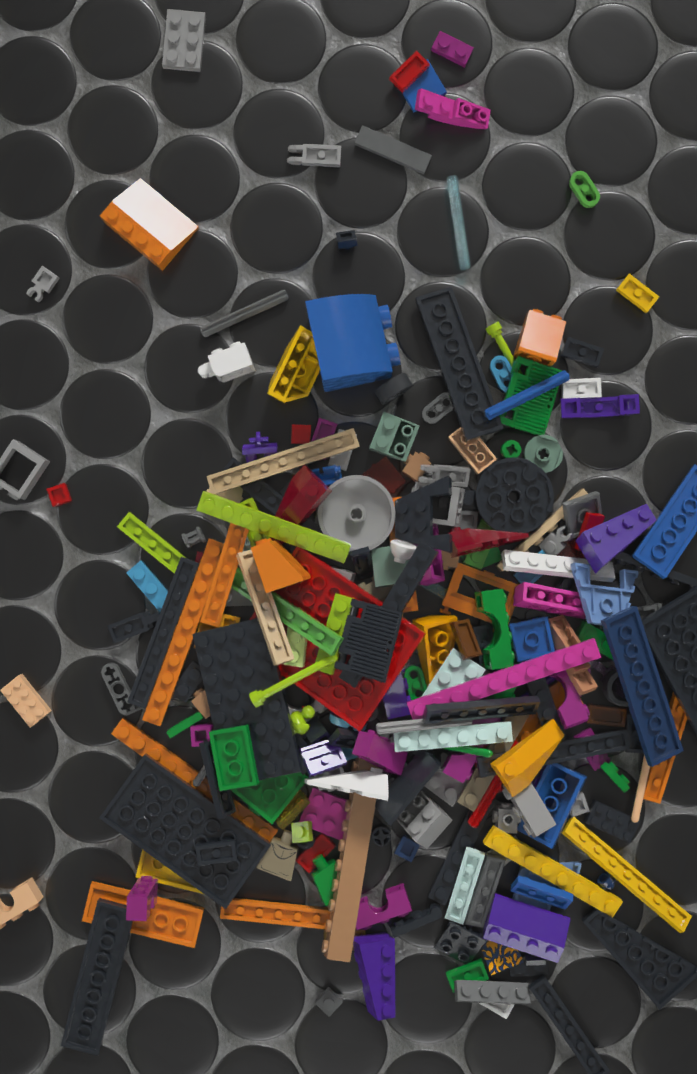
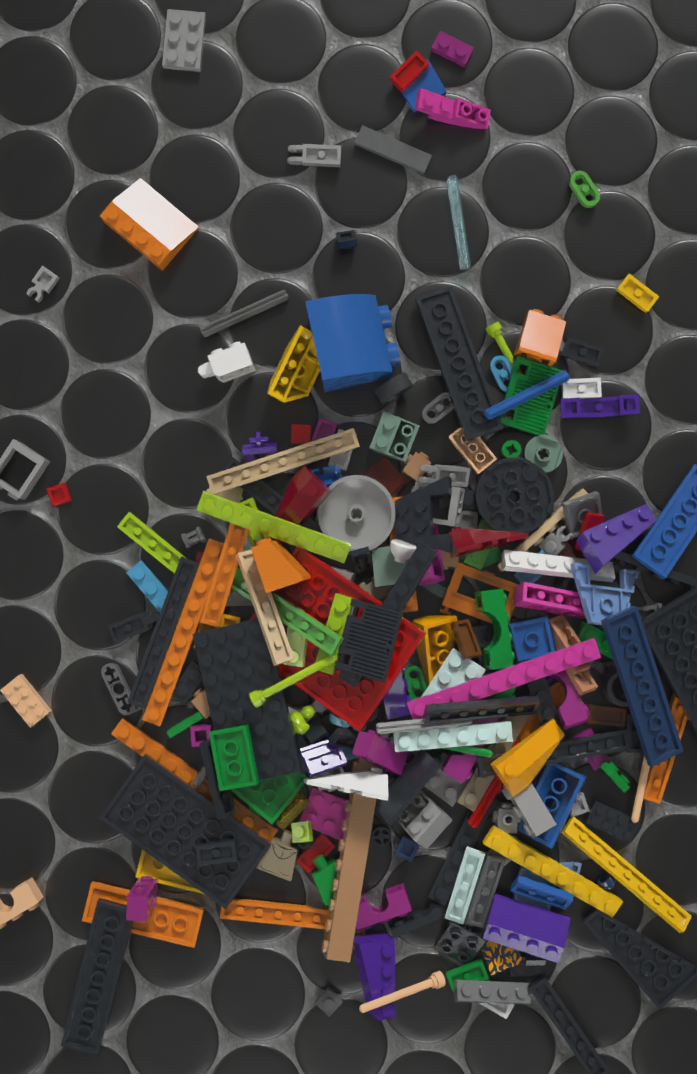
(436, 981): none -> light nougat piece

